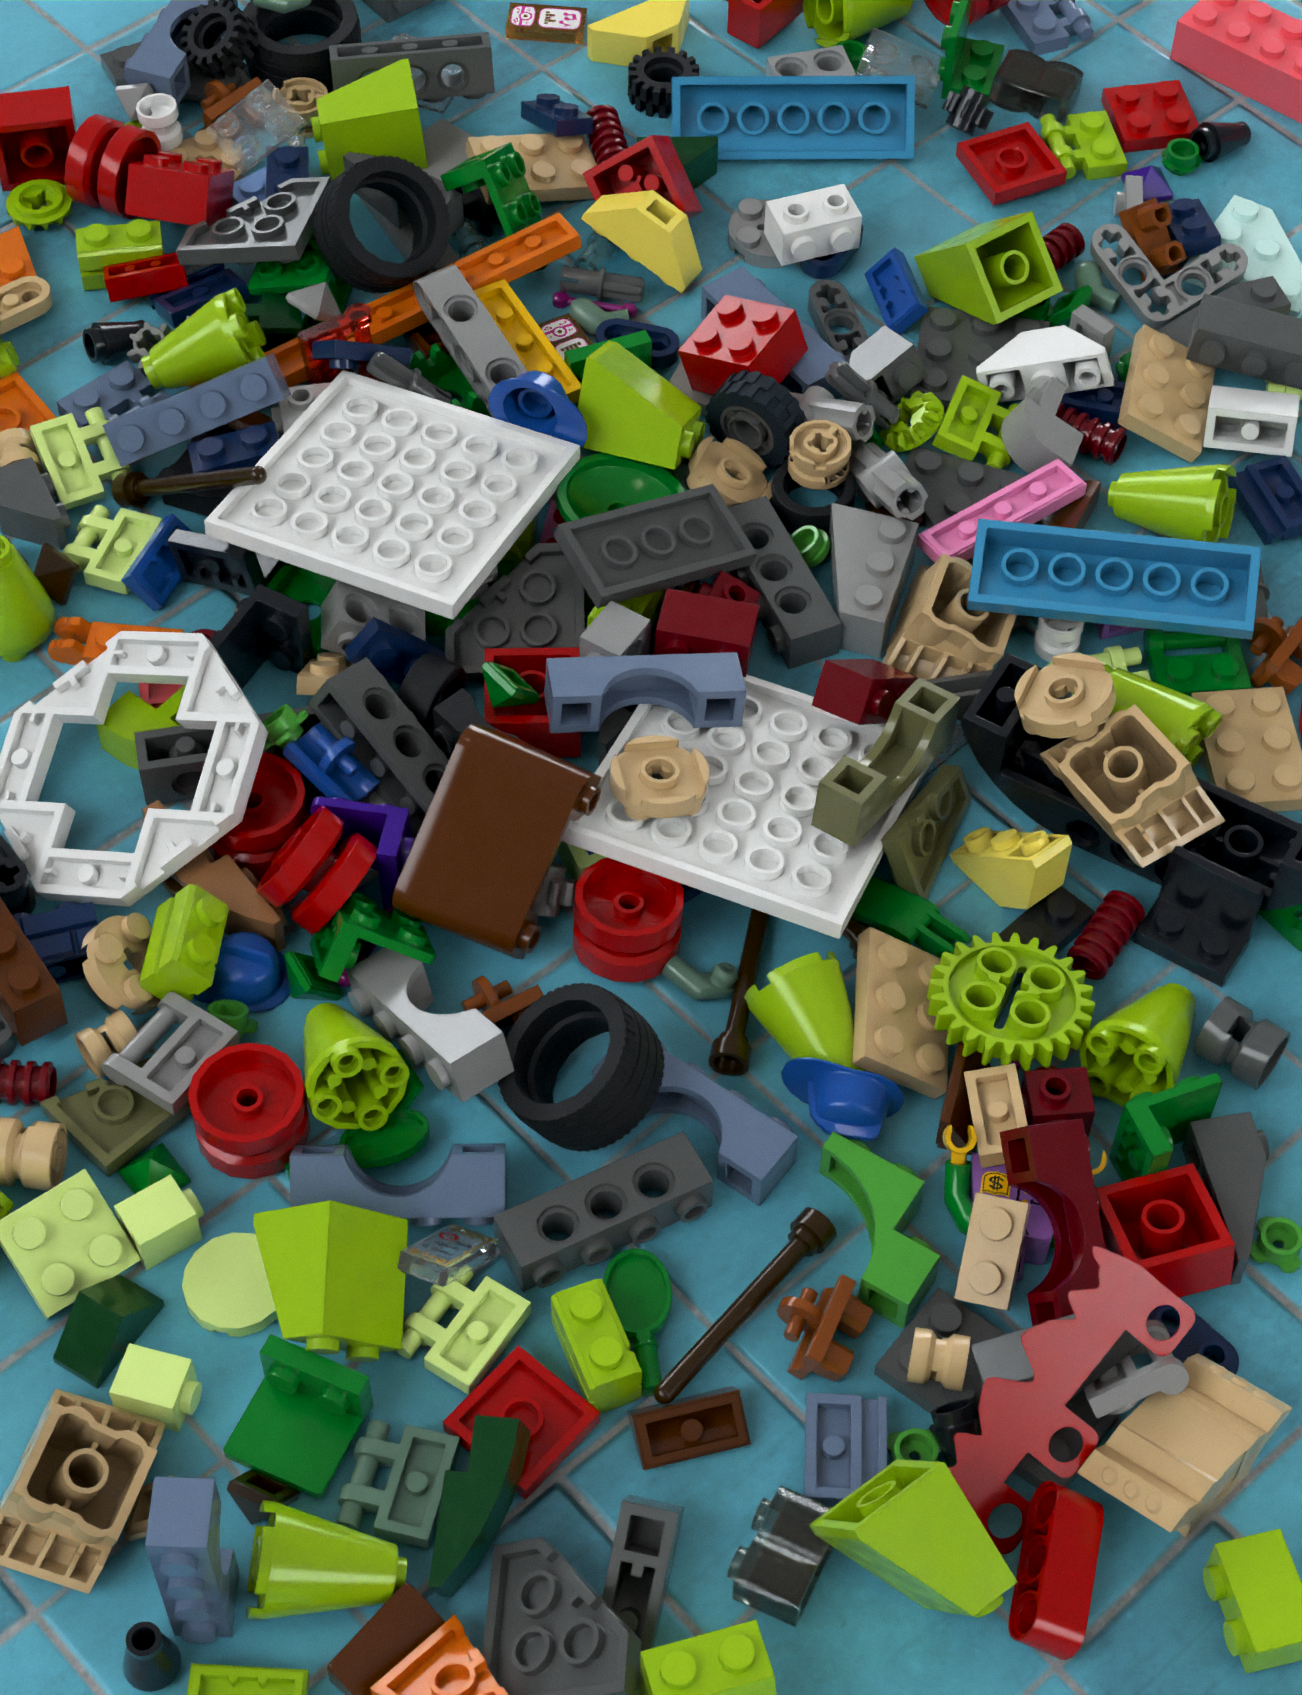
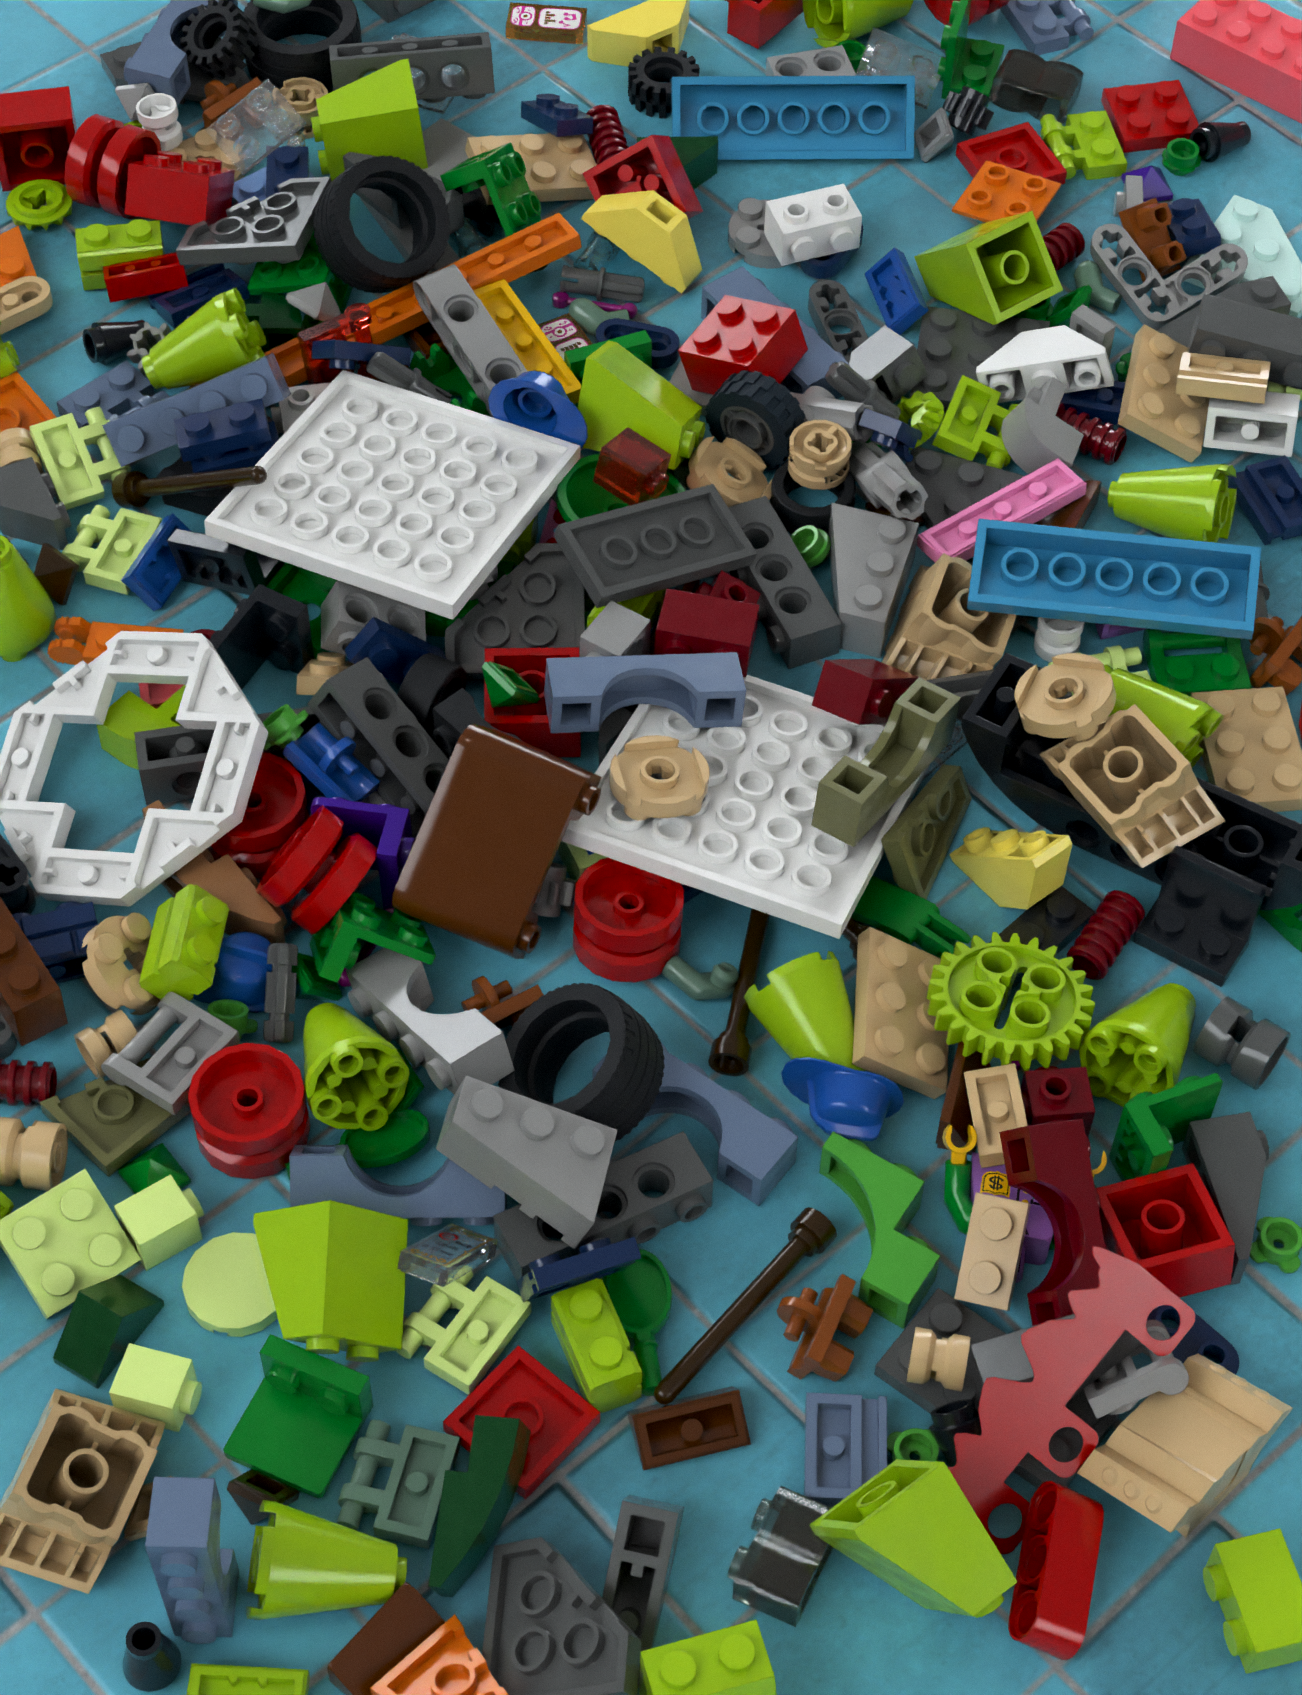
(222, 430): none -> dark blue plate
(280, 992): none -> dark grey axle
(531, 1152): none -> light grey wedge
(593, 1262): none -> dark blue plate
(632, 468): none -> clear red brick
(890, 433): none -> dark blue plate
(934, 135): none -> light grey slope
(1005, 192): none -> orange hinge
(1223, 377): none -> tan plate

